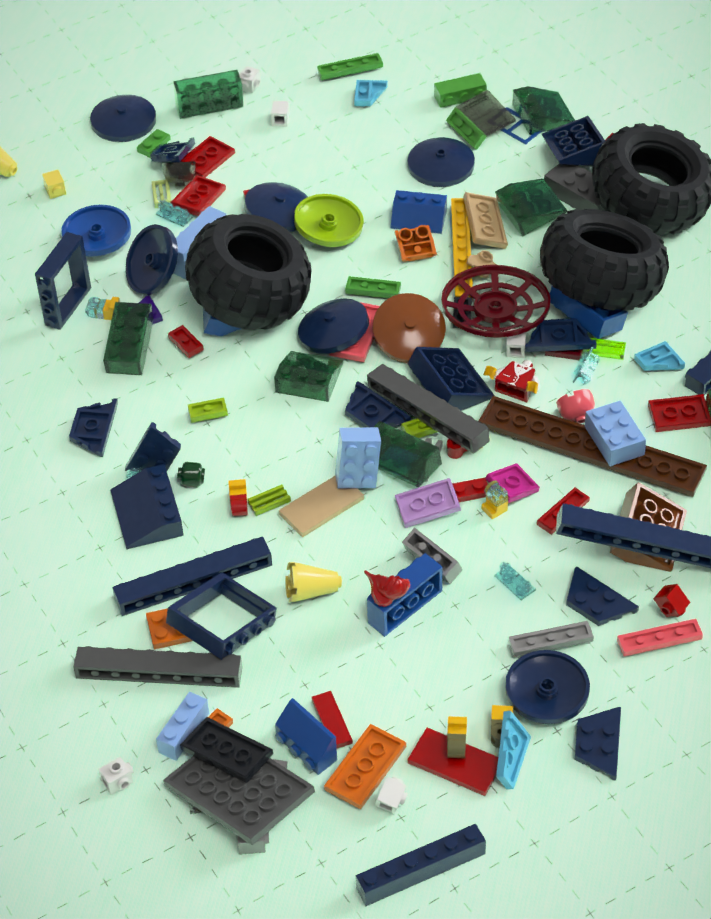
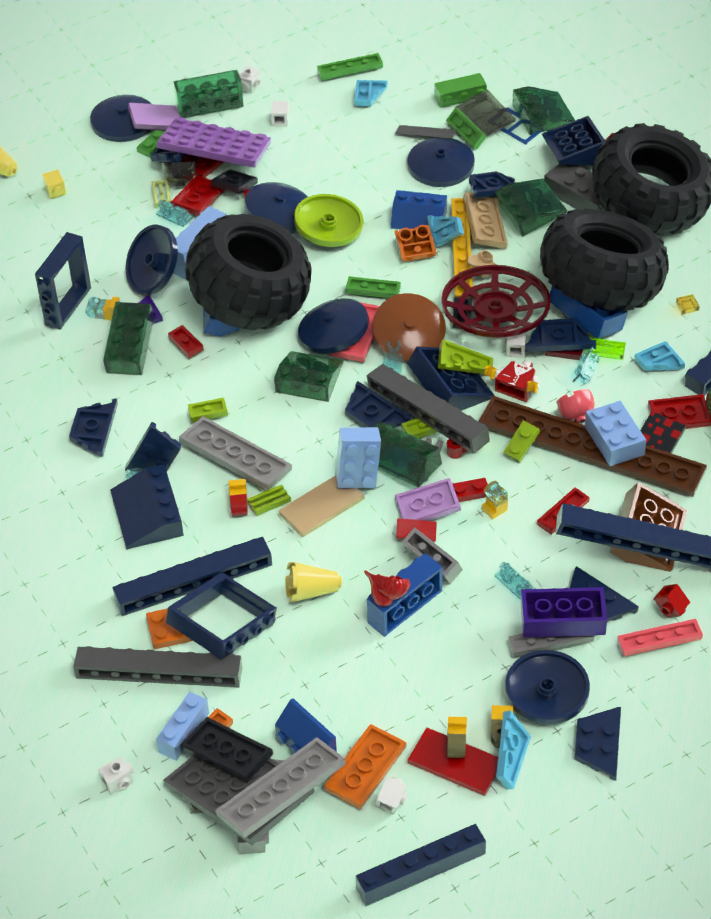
(102, 228): blue dish -> none
(152, 115): none -> lavender tile
(191, 474): dark green head -> none
(214, 142): none -> medium lavender plate
(234, 181): none -> black tile
(235, 453): none -> light grey plate
(280, 787): none -> light grey plate
(332, 718): red tile -> none
(393, 359): none -> clear light blue plate
(405, 526): none -> red slope
(426, 131): none -> dark grey sticker
(444, 229): none -> medium azure wing
(461, 358): none -> lime wing
(487, 183): none -> dark blue wing
(515, 481): dark pink tile -> none
(521, 441): none -> lime plate
(563, 612): none -> dark purple brick
(662, 432): none -> black tile
(687, 304): none -> clear yellow tile

